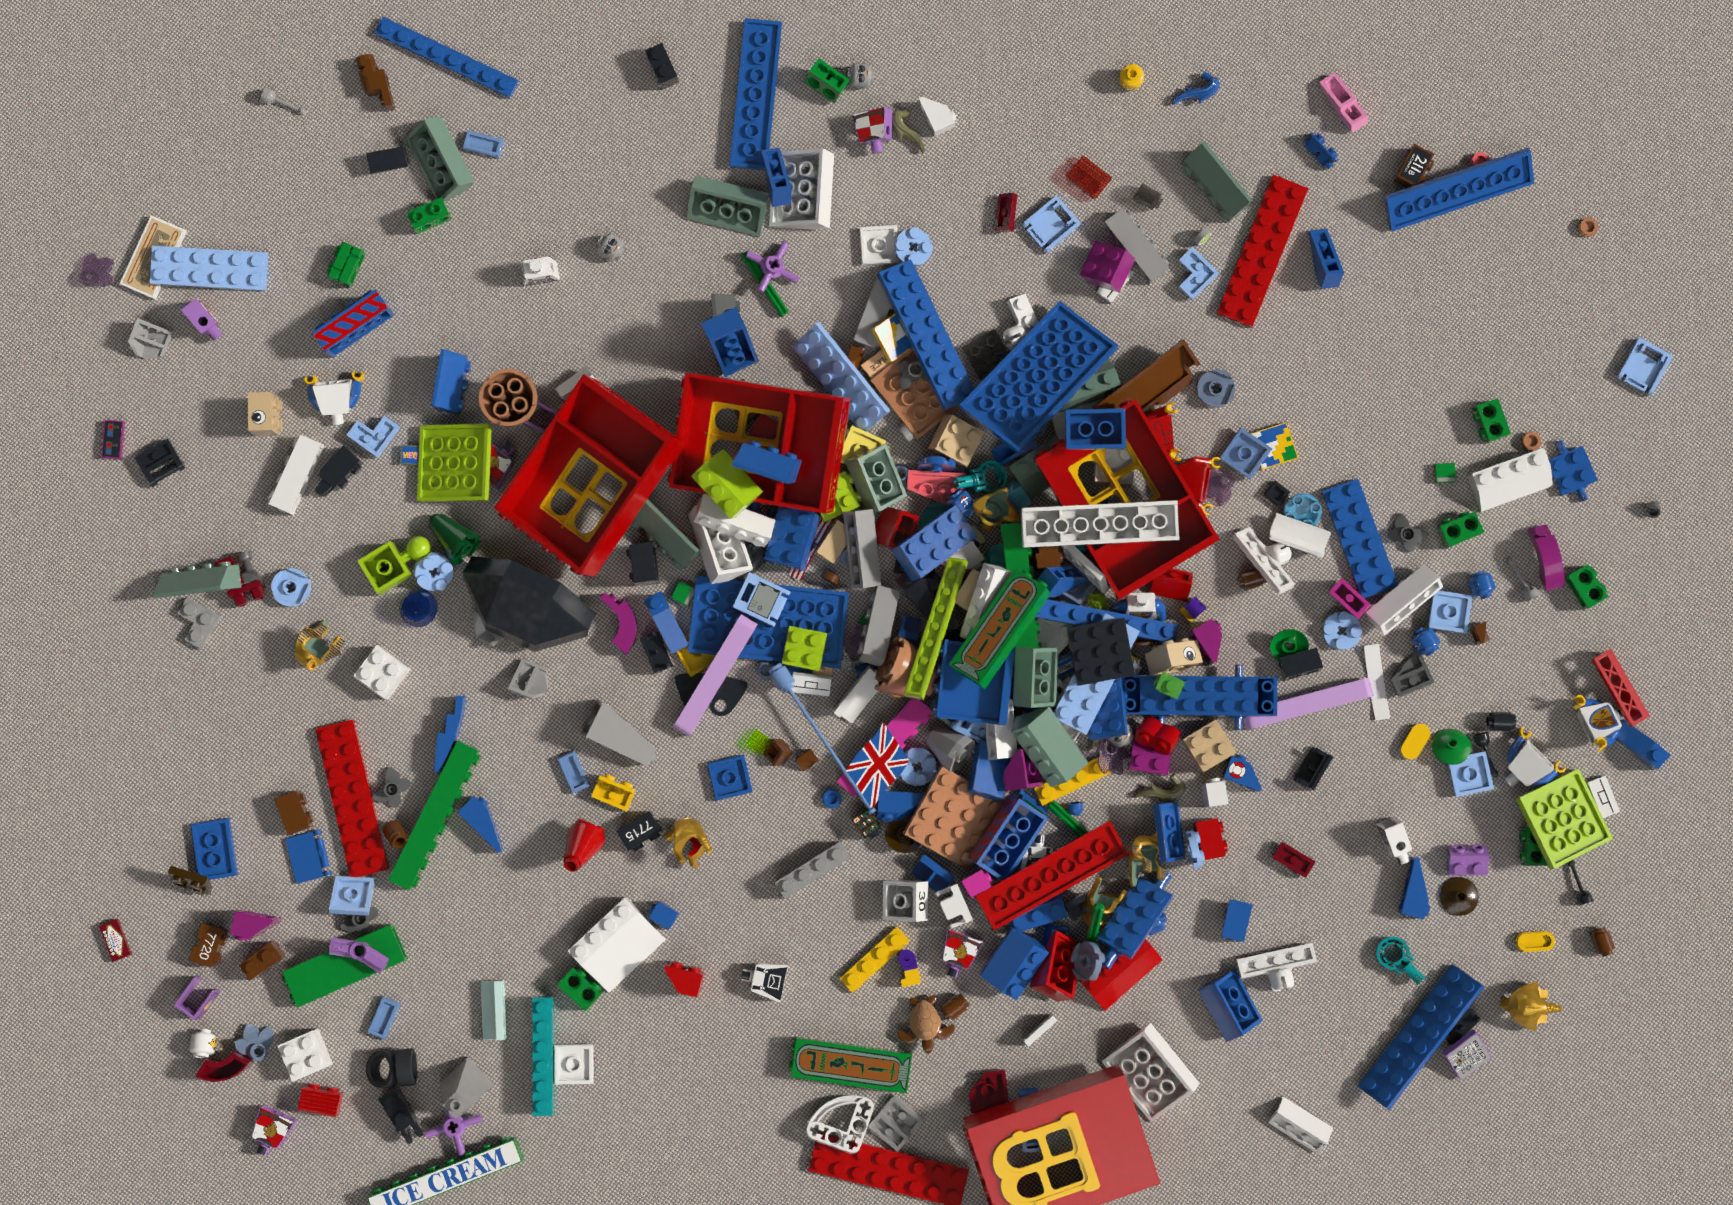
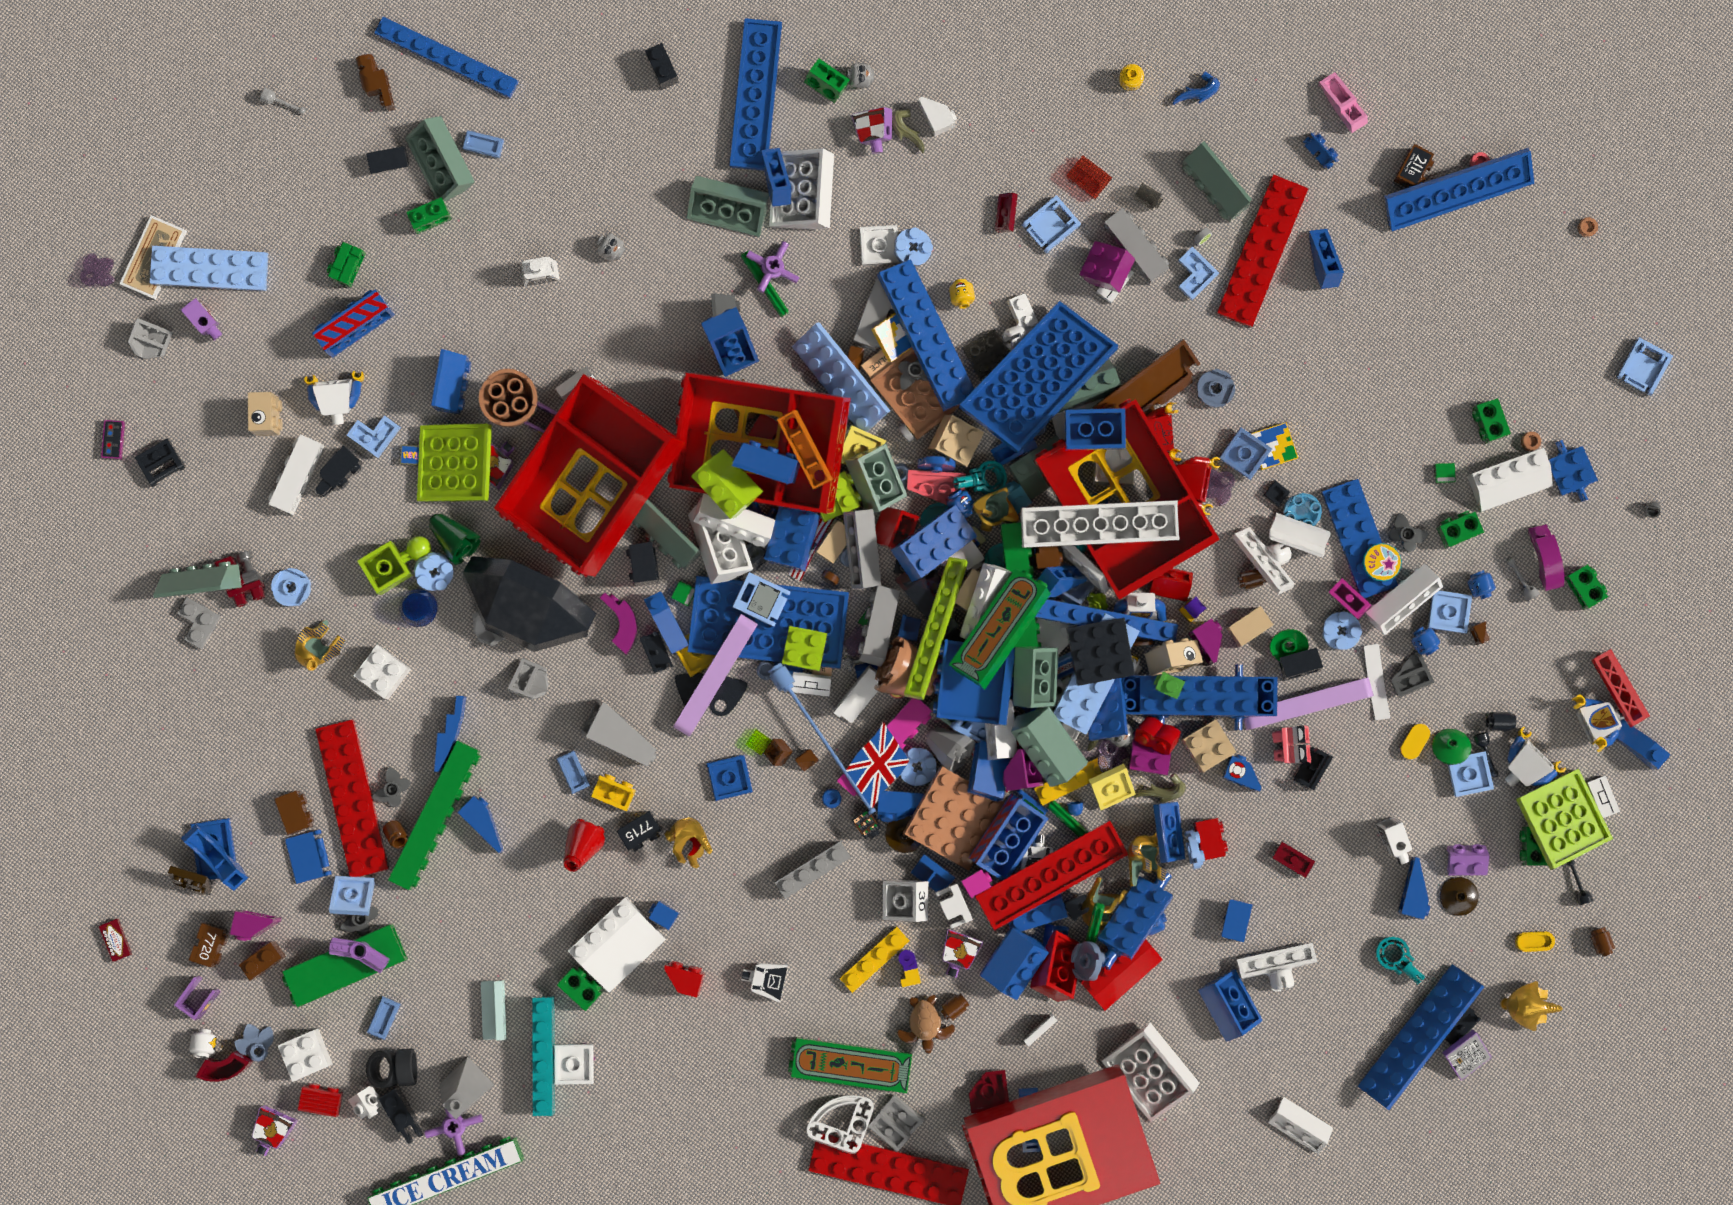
(215, 856): none -> blue arch
(365, 1103): none -> white brick
(804, 449): none -> orange piece
(962, 293): none -> yellow head
(1112, 787): none -> light yellow plate
(1214, 792): white brick -> none
(1249, 626): none -> tan panel
(1290, 737): none -> coral hips
(1382, 562): none -> tile

